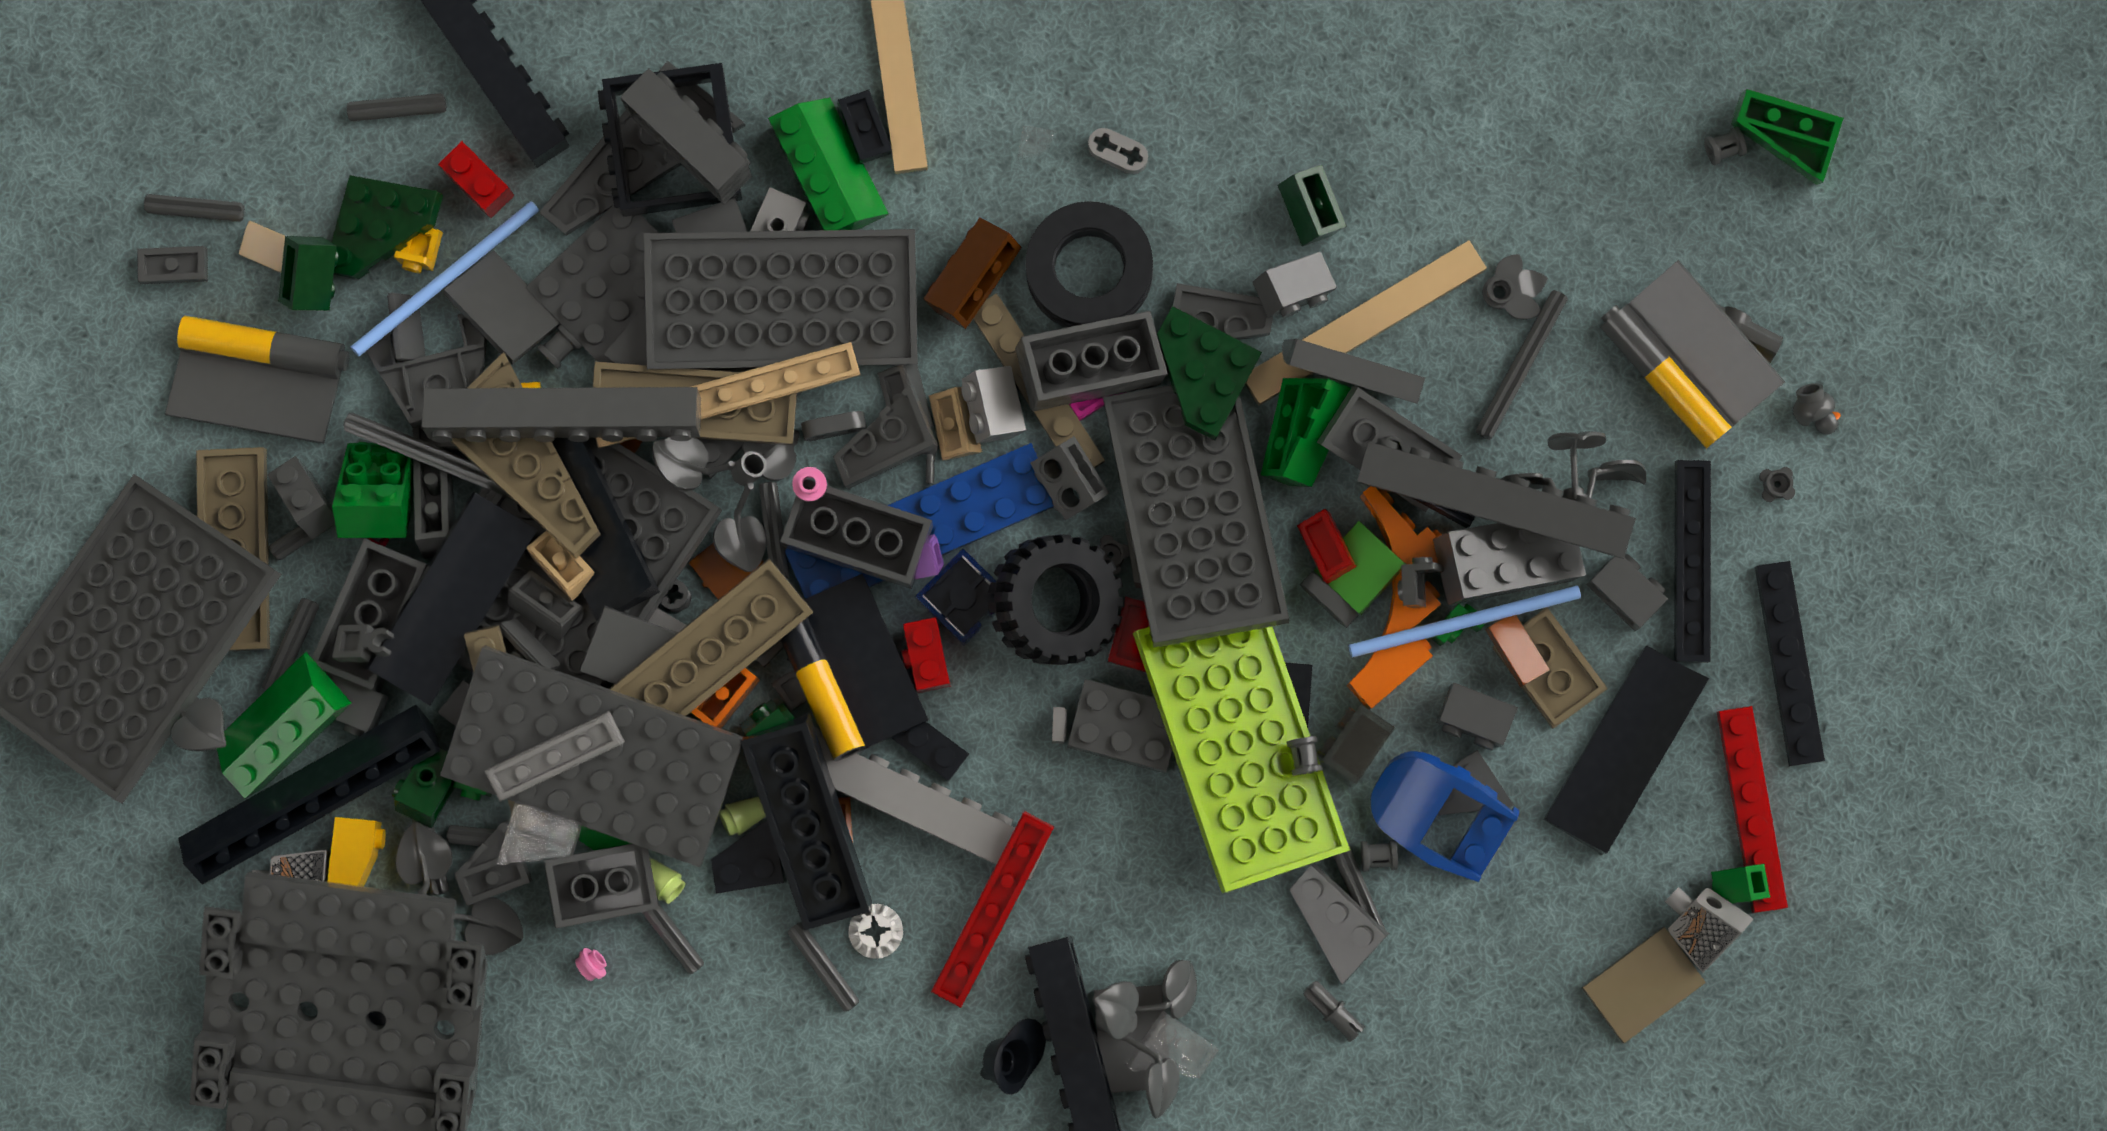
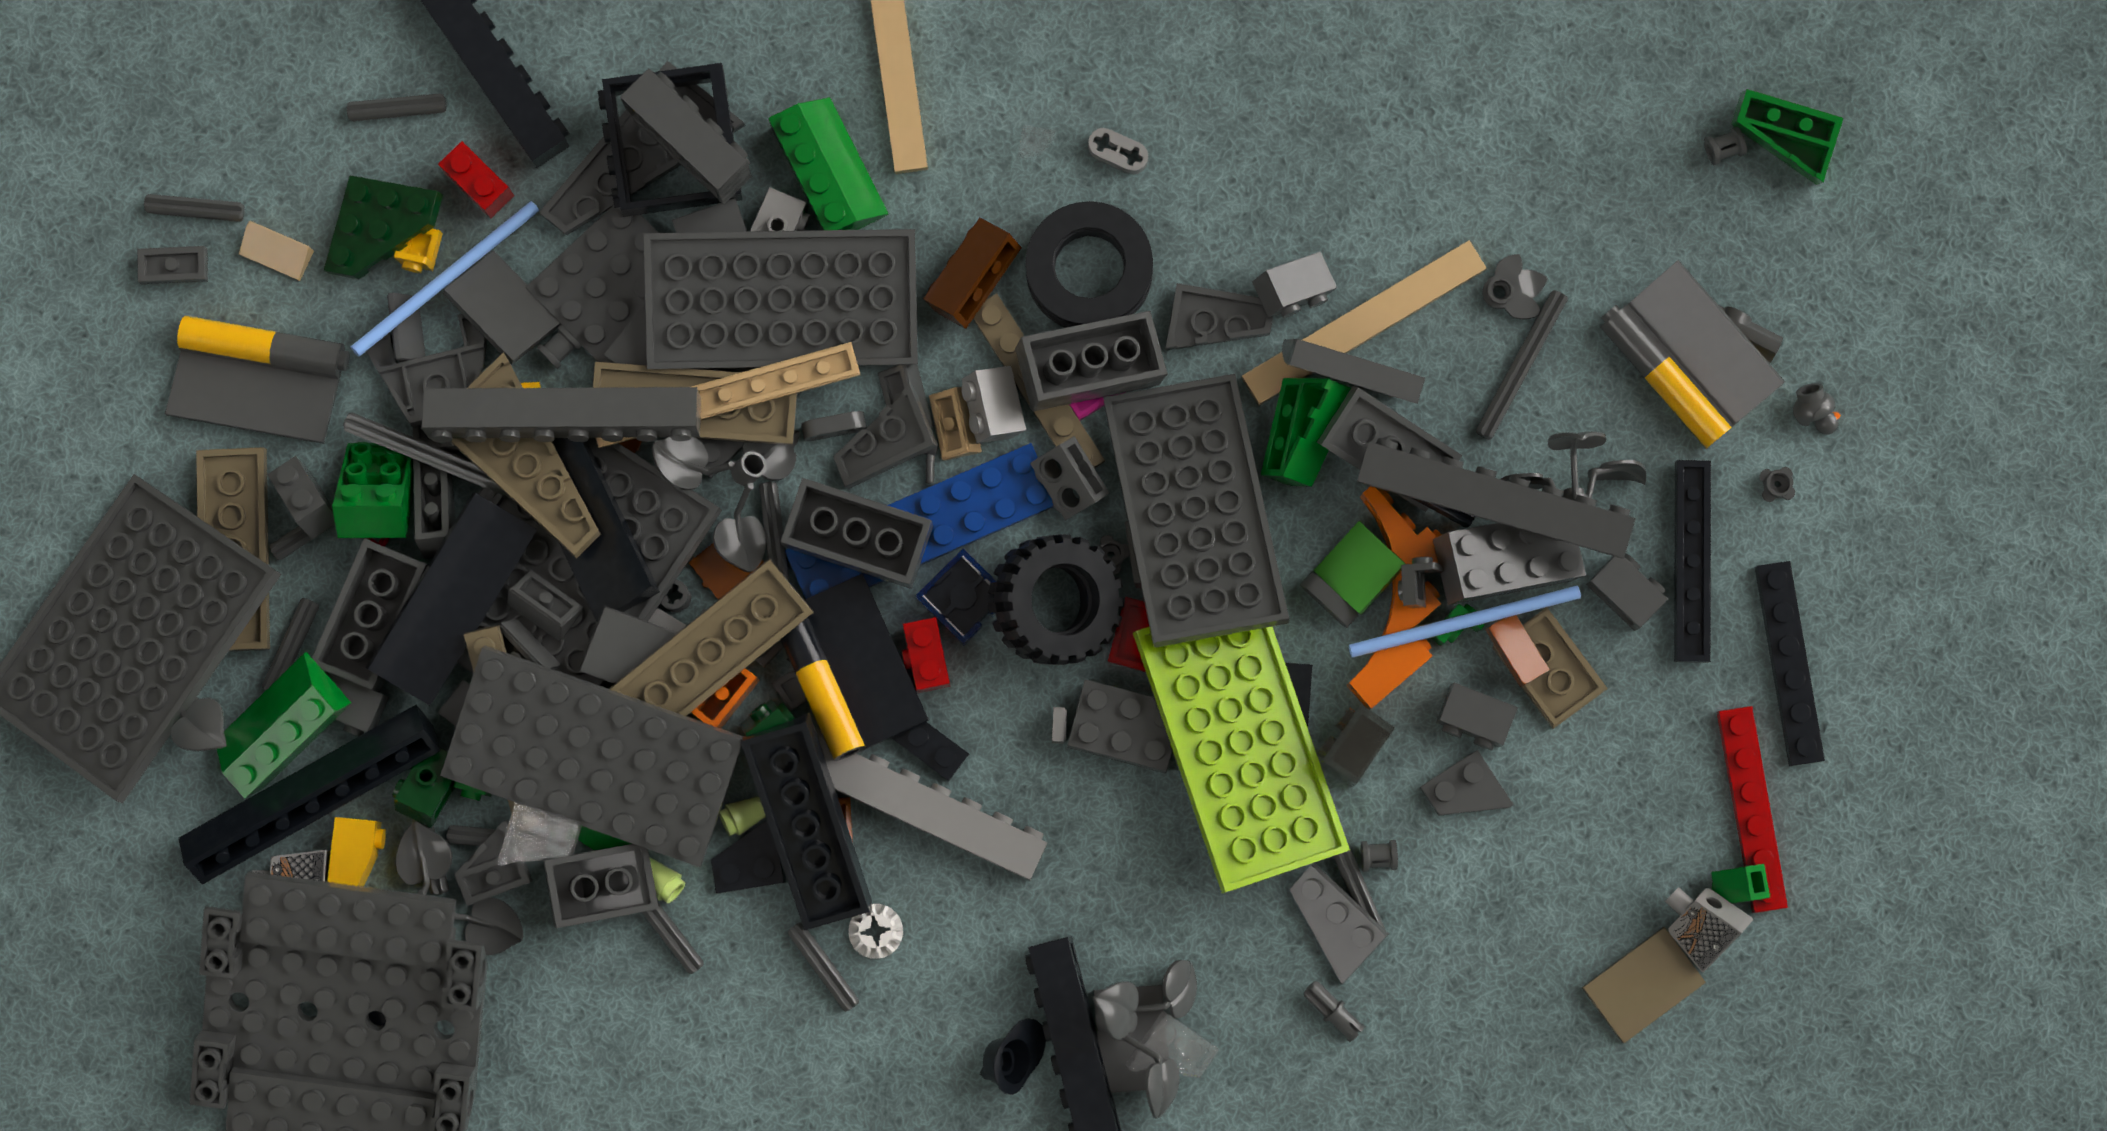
(307, 273): dark green brick -> none
(357, 642): dark grey plate -> none
(554, 756): light grey tile -> none
(560, 565): tan slope -> none
(591, 964): bright pink plate -> none
(813, 494): bright pink plate -> none
(864, 126): black plate -> none
(930, 560): medium lavender slope -> none
(992, 909): red tile -> none
(1204, 370): dark green plate -> none
(1304, 755): dark grey bush -> none
(1311, 205): dark green brick -> none
(1326, 546): red tile -> none
(1413, 794): blue slope -> none
(1625, 750): black arch -> none

